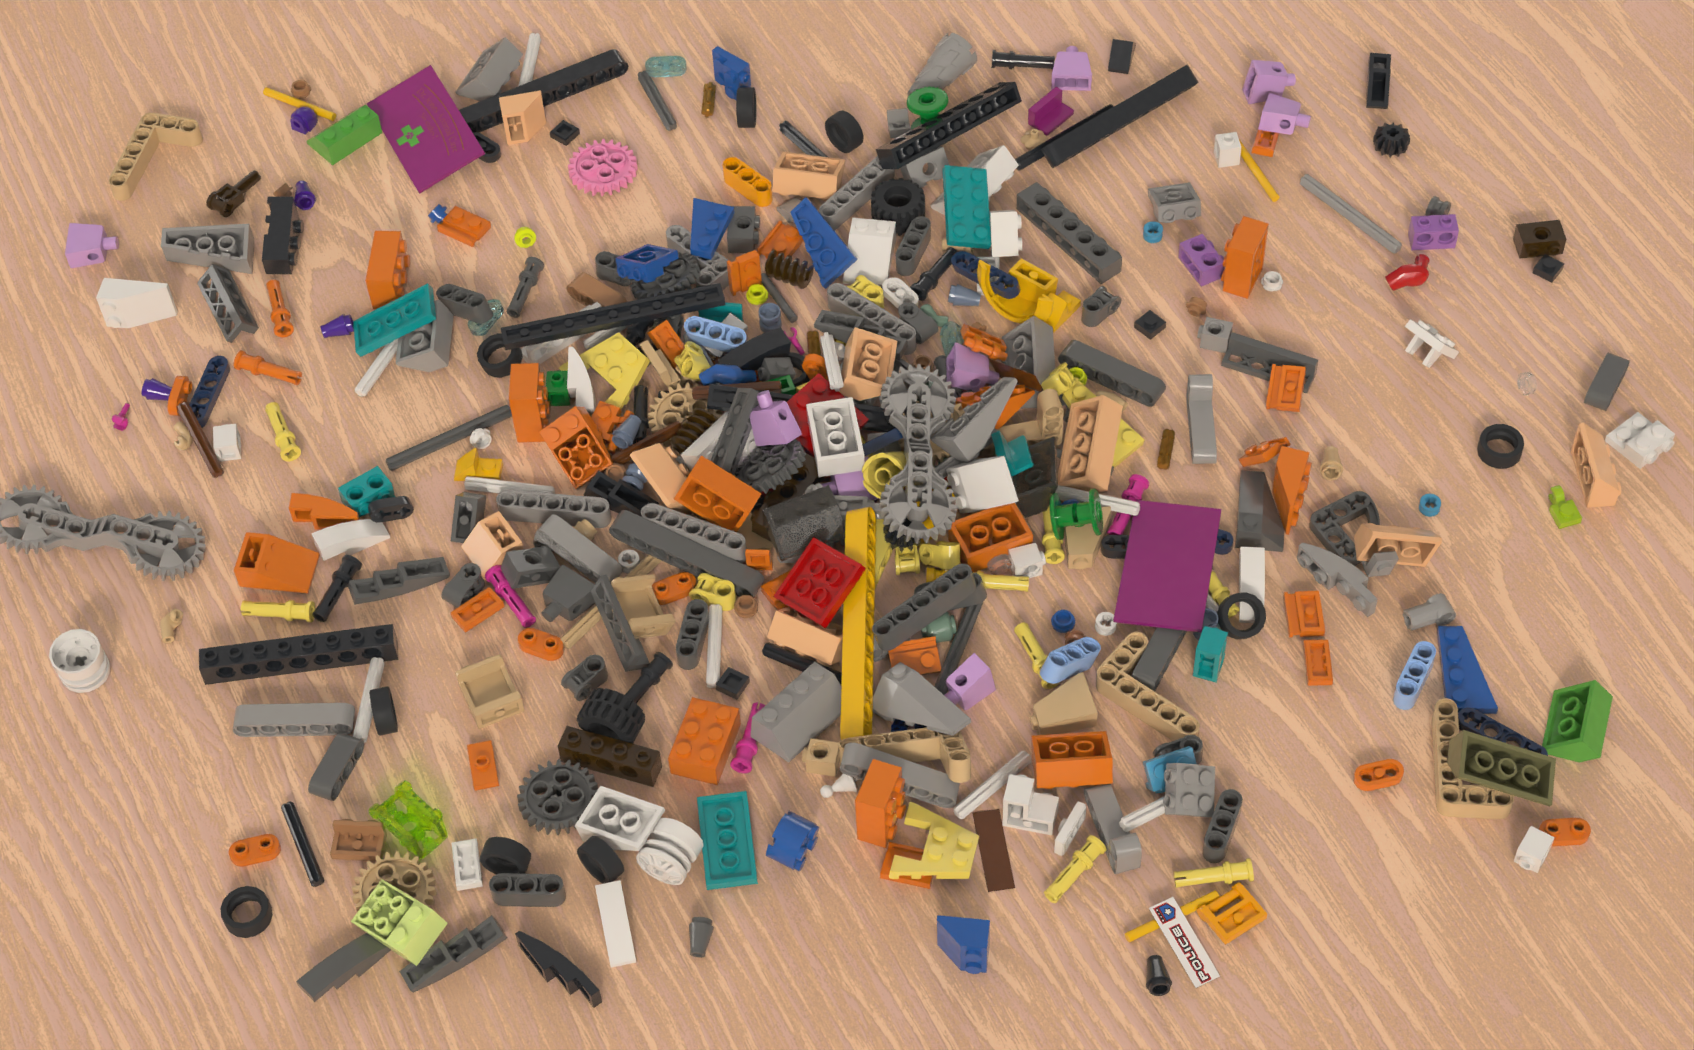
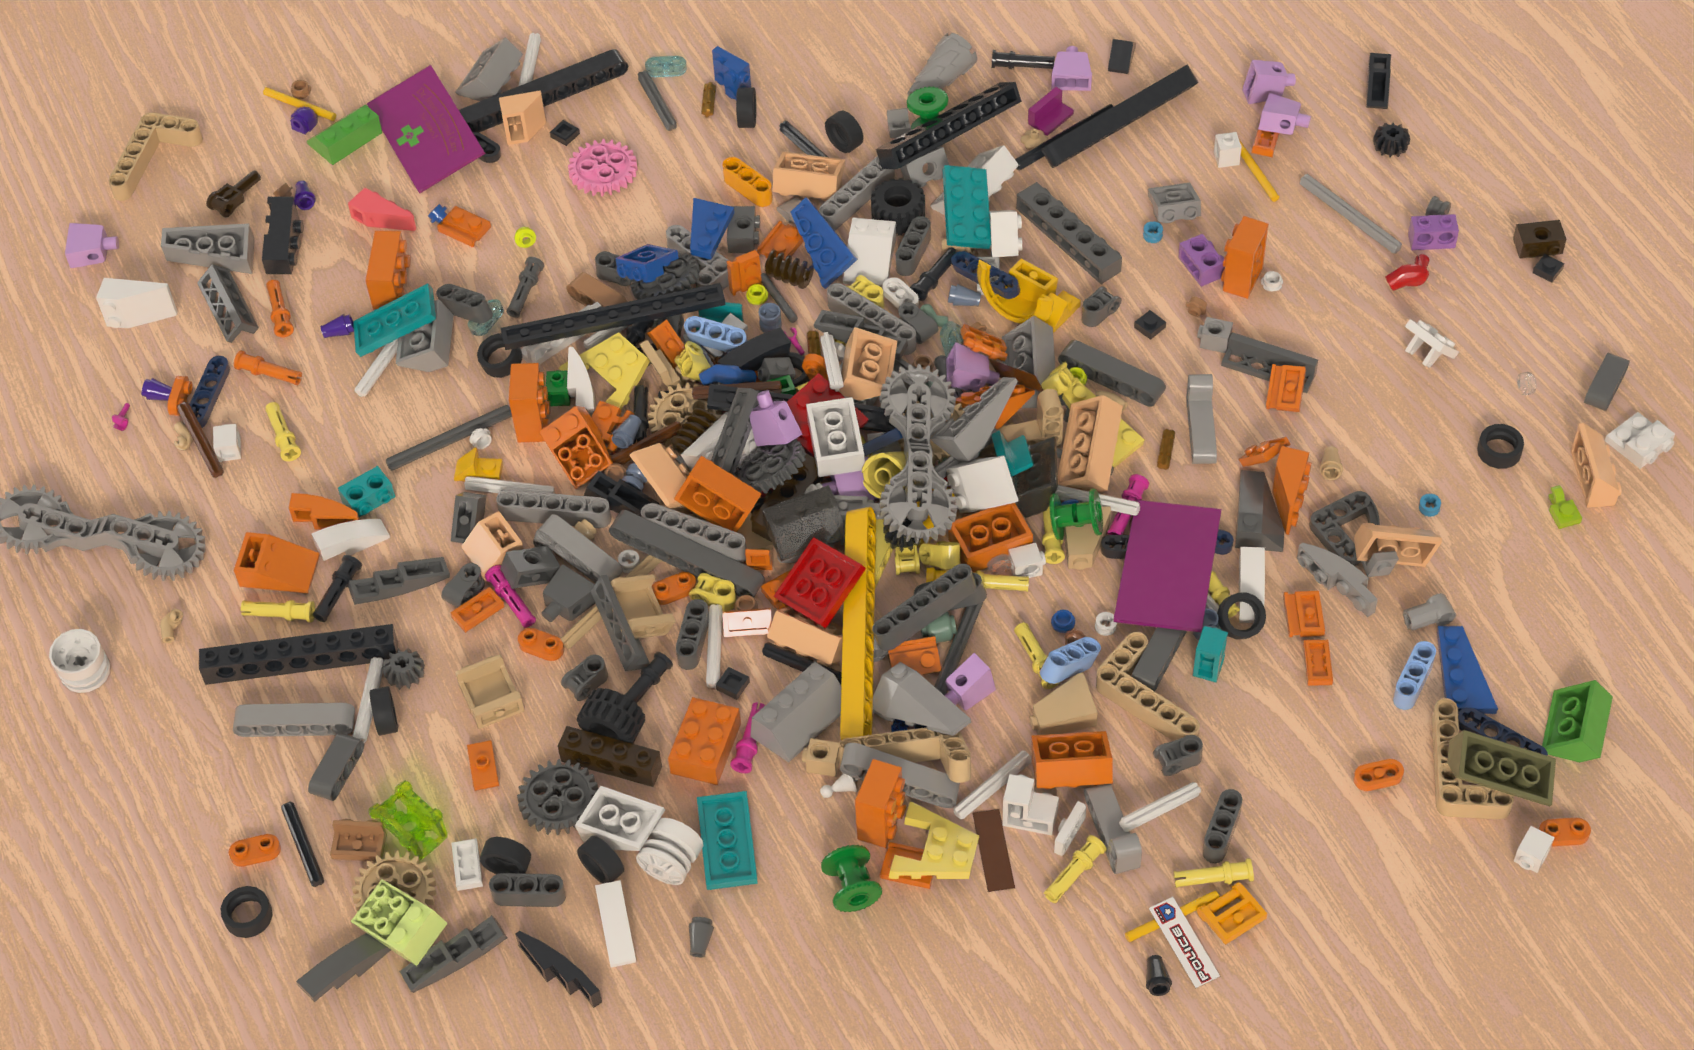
(378, 212): none -> coral slope
(390, 509): black beam -> none
(403, 668): none -> dark grey gear
(747, 622): none -> plate
(792, 839): blue brick -> none
(850, 866): none -> green hose
(965, 942): blue slope -> none
(1156, 767): dark azure bracket -> none
(1189, 790): light grey plate -> none

